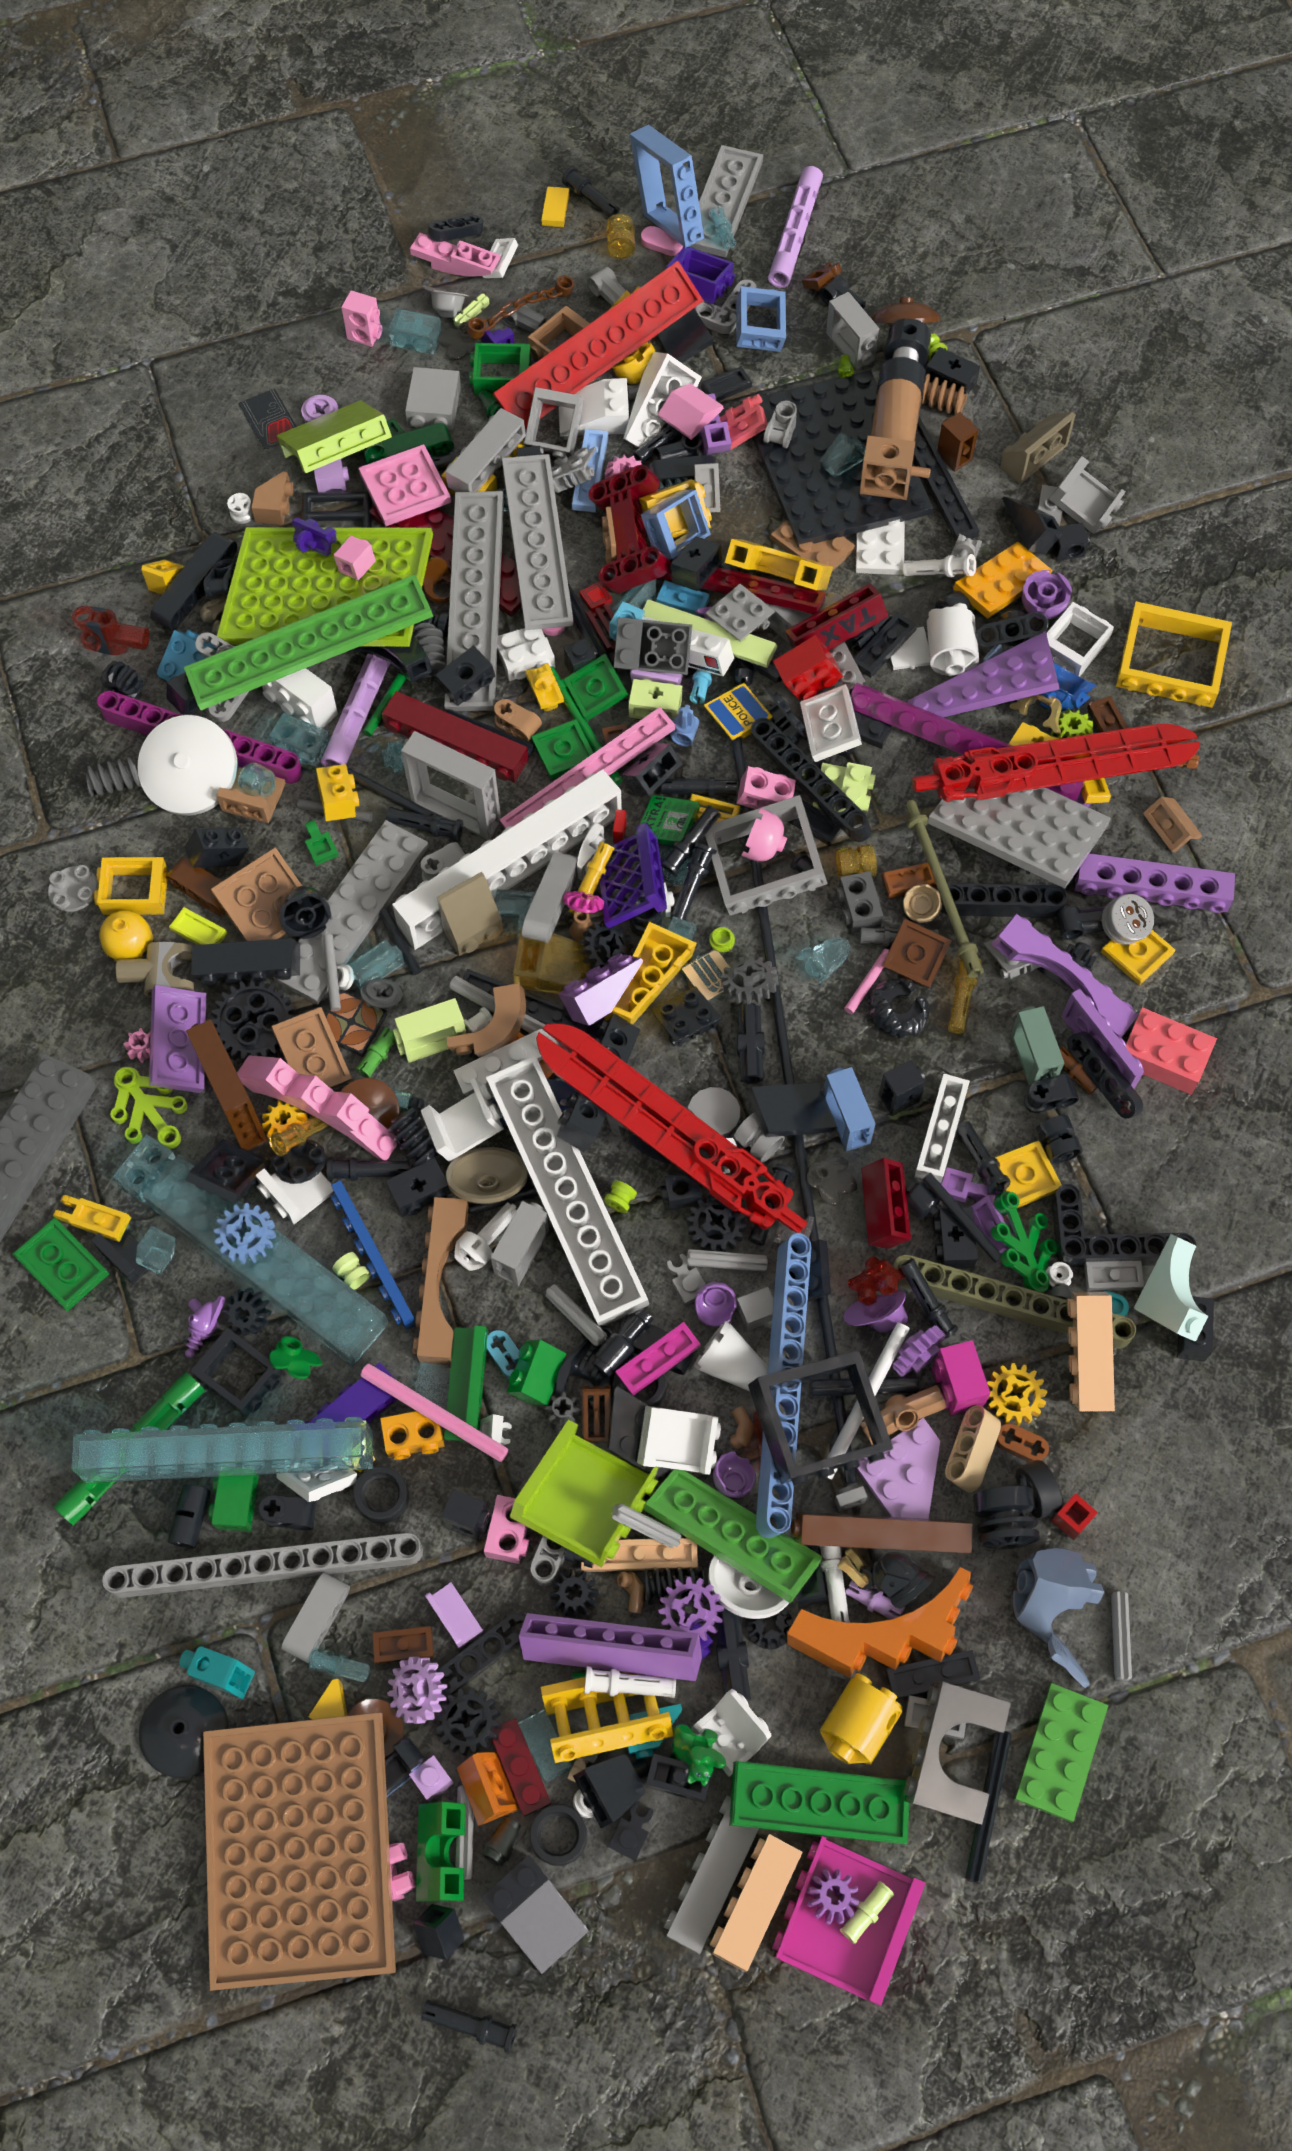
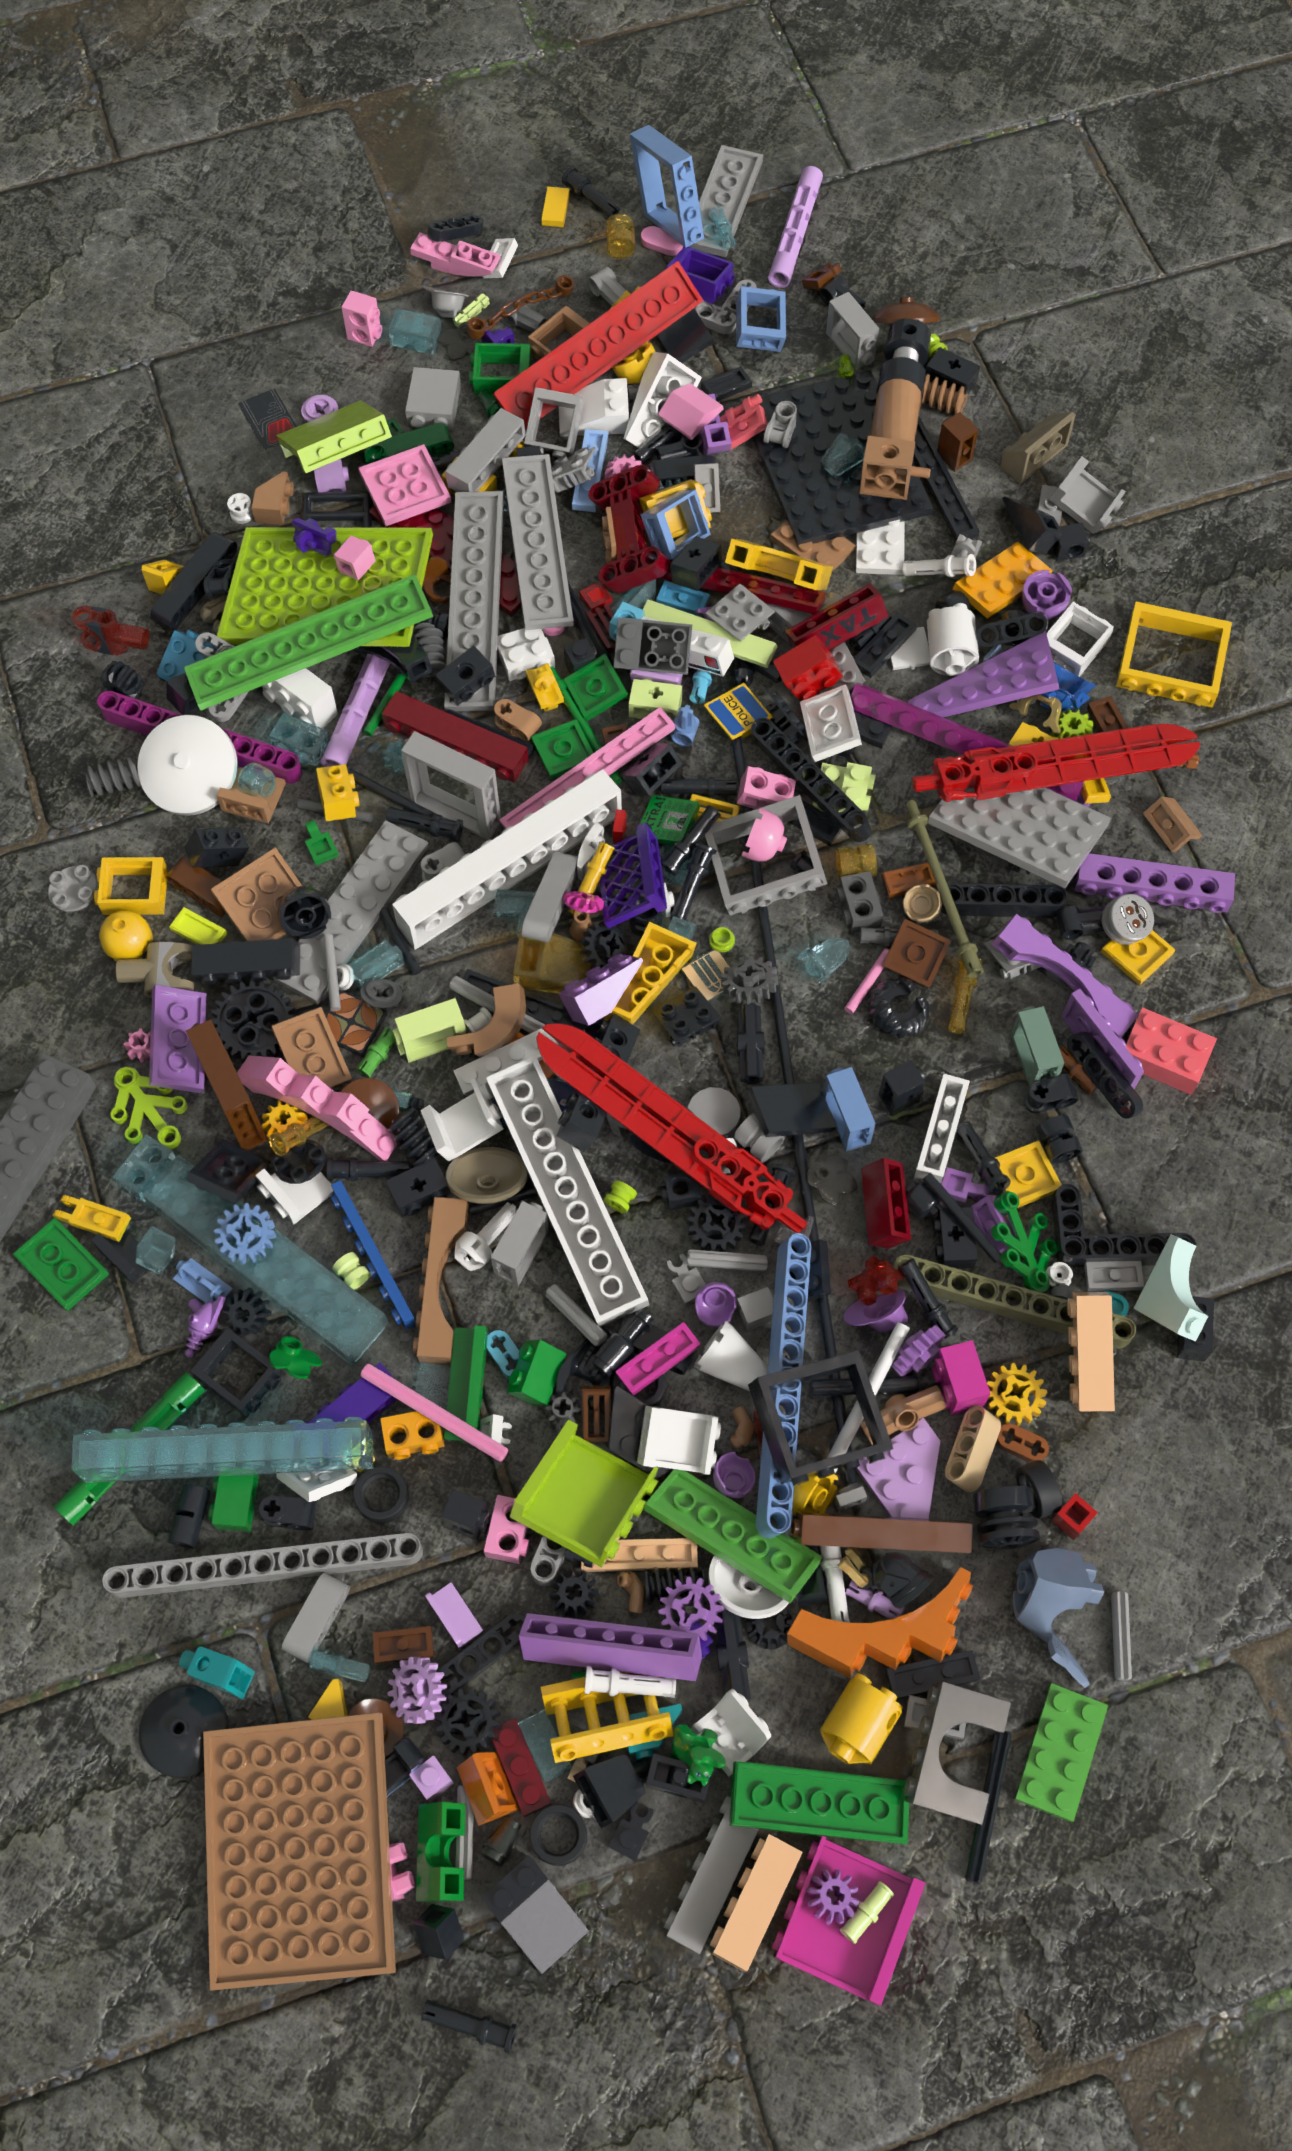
(200, 1281): none -> medium blue hinge
(469, 914): dark tan slope -> none
(646, 1525): light grey axle -> none
(814, 1495): none -> yellow cylinder

